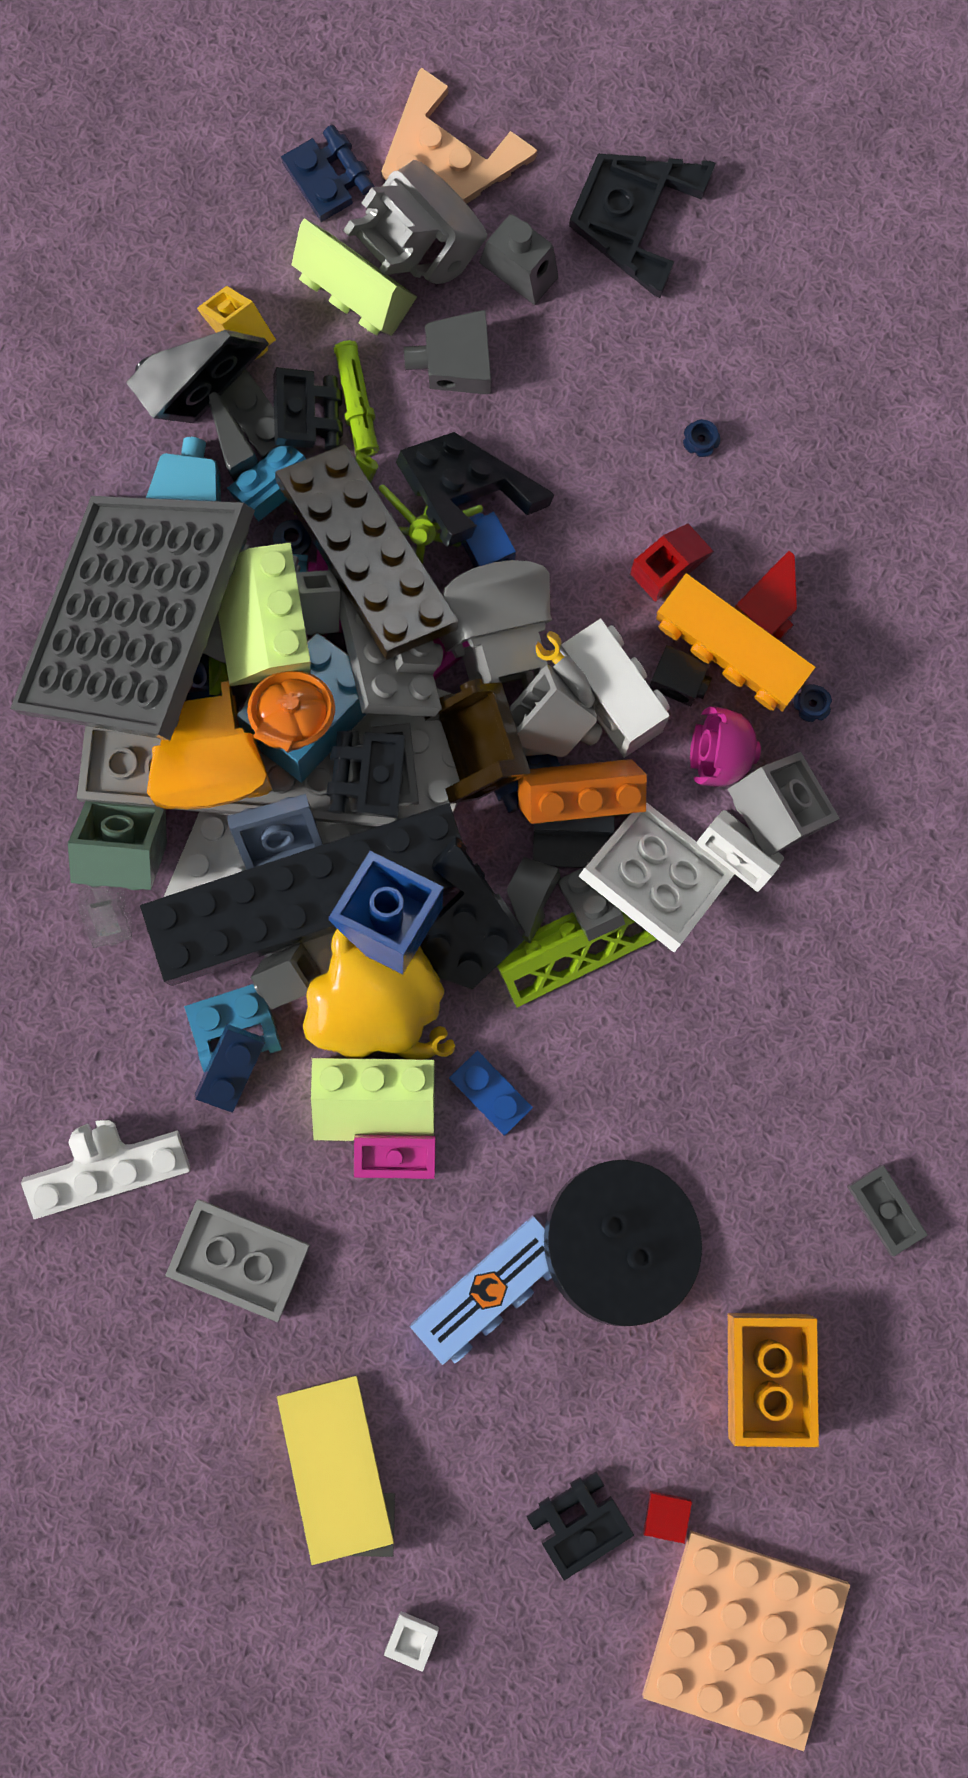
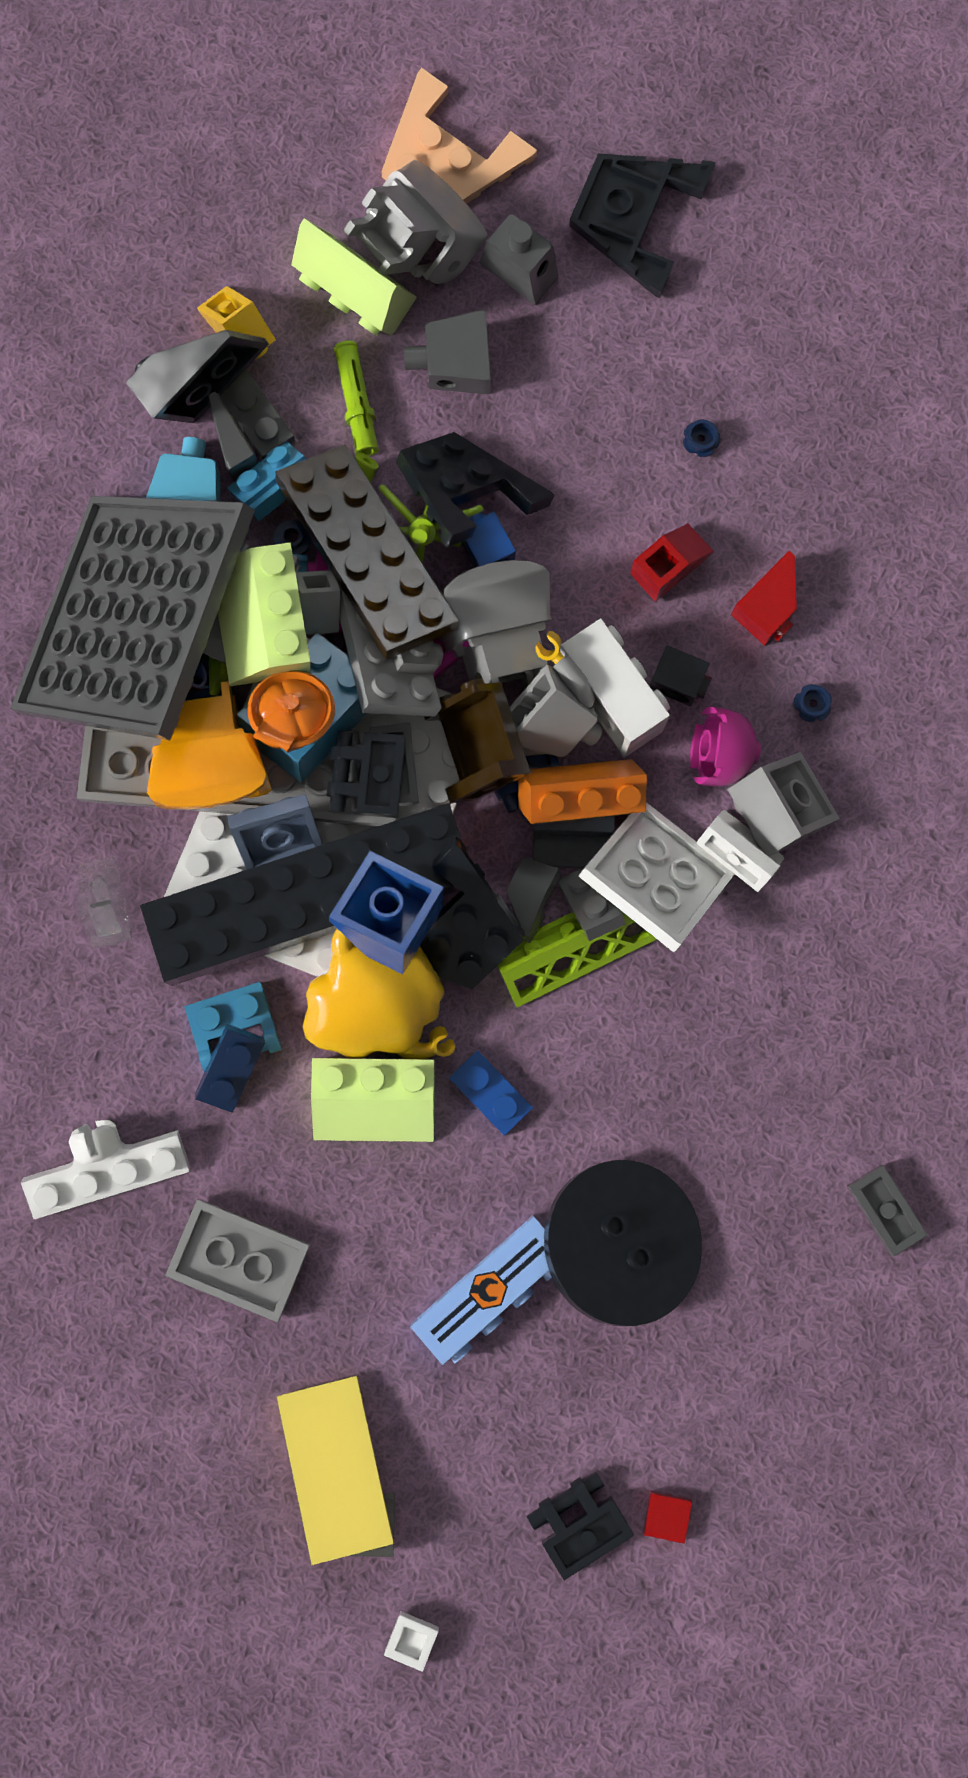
(117, 845): sand green brick -> none
(285, 975): dark grey brick -> none
(295, 409): black plate -> none
(317, 179): dark blue plate -> none
(394, 1156): dark pink plate -> none
(734, 643): light orange slope -> none
(746, 1640): light nougat plate -> none
(772, 1380): light orange brick -> none

